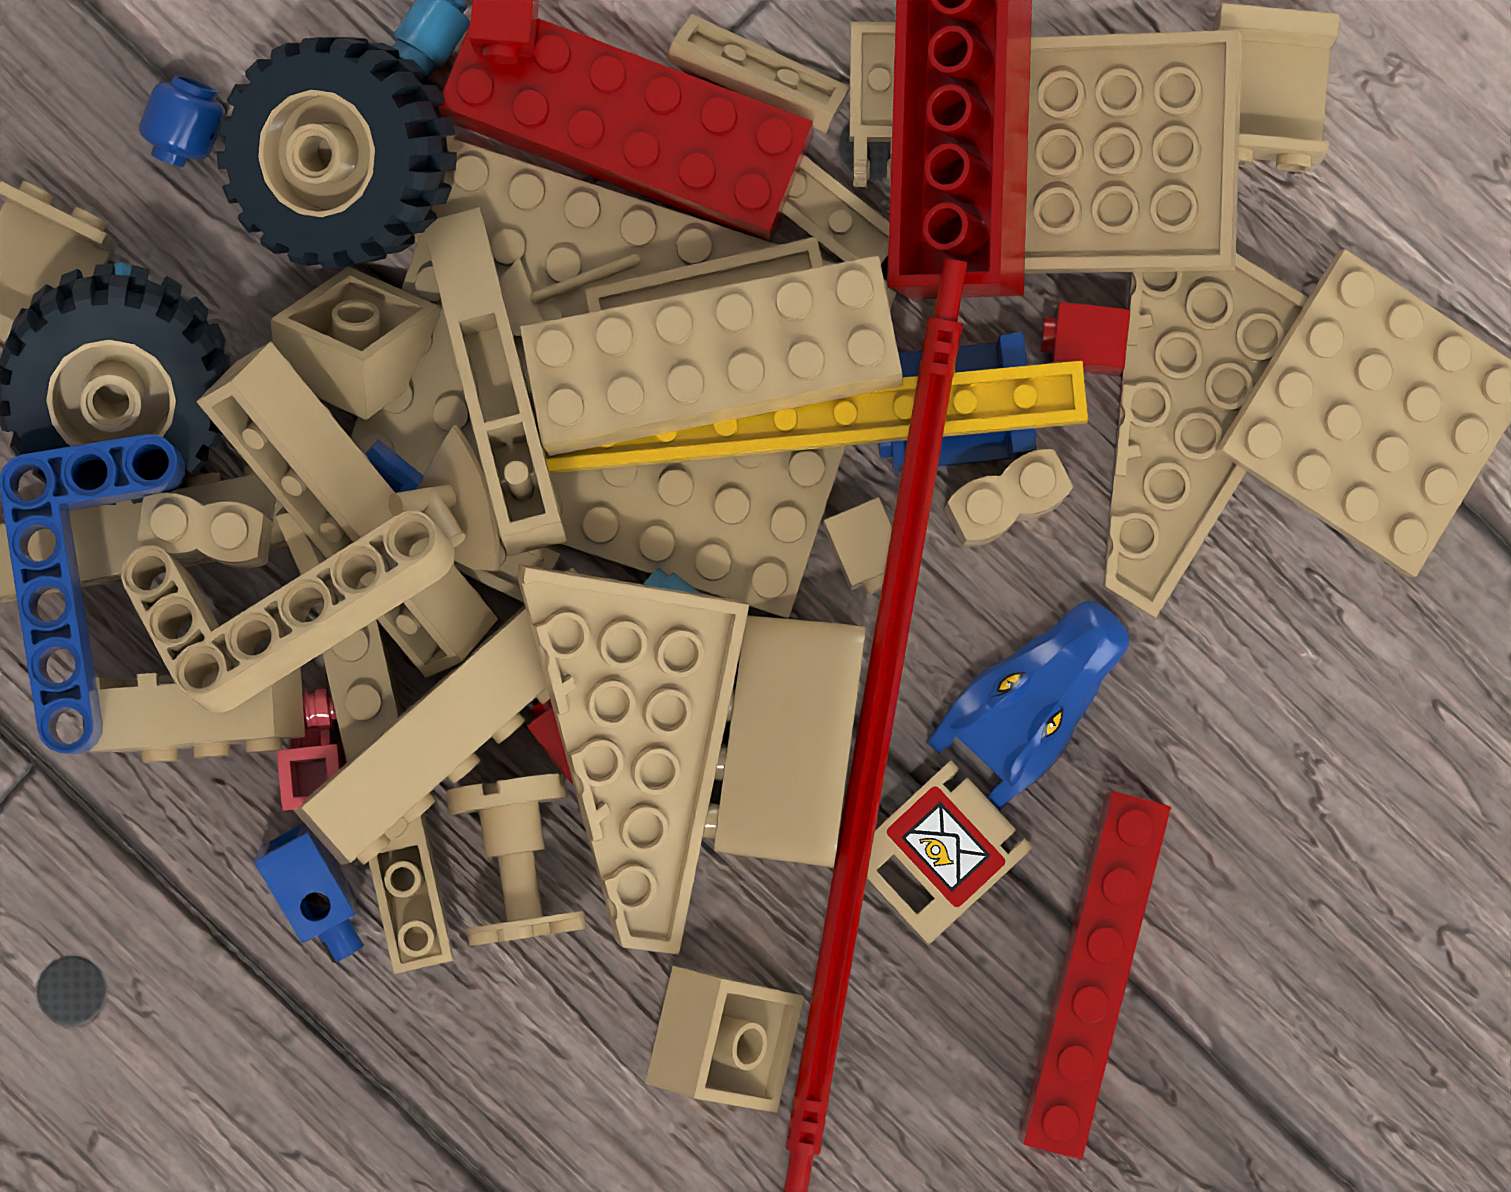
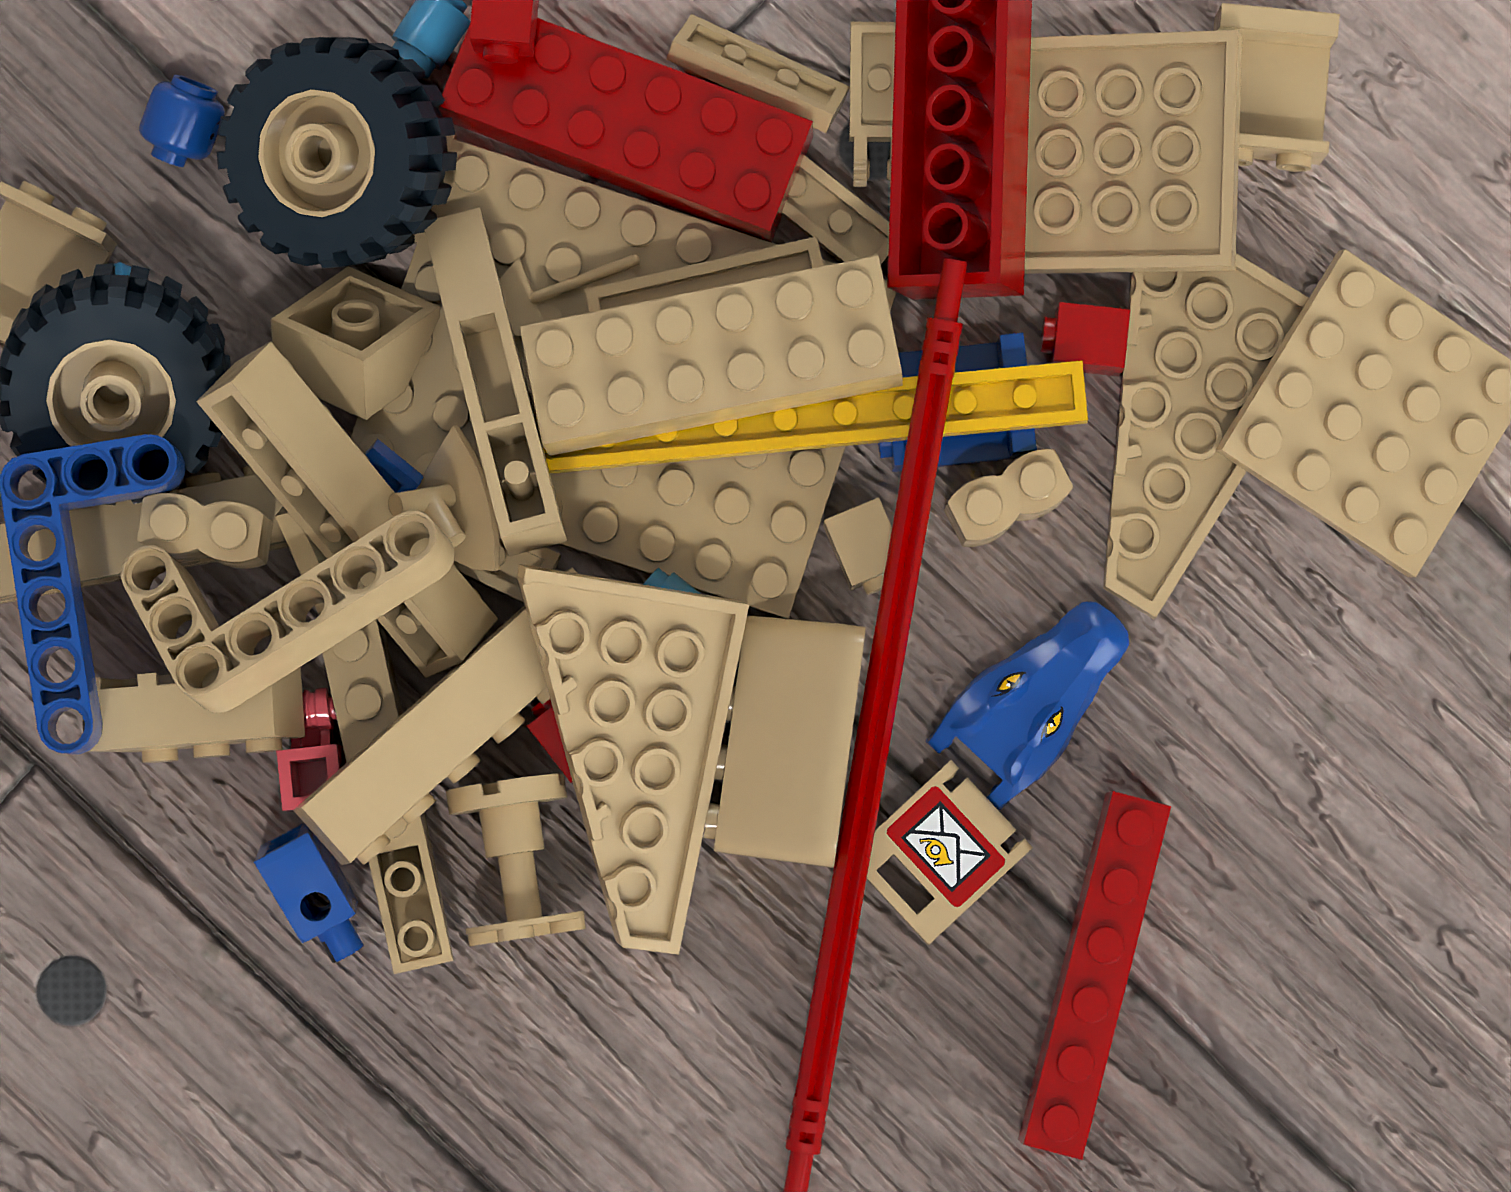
(724, 1040): tan slope -> none

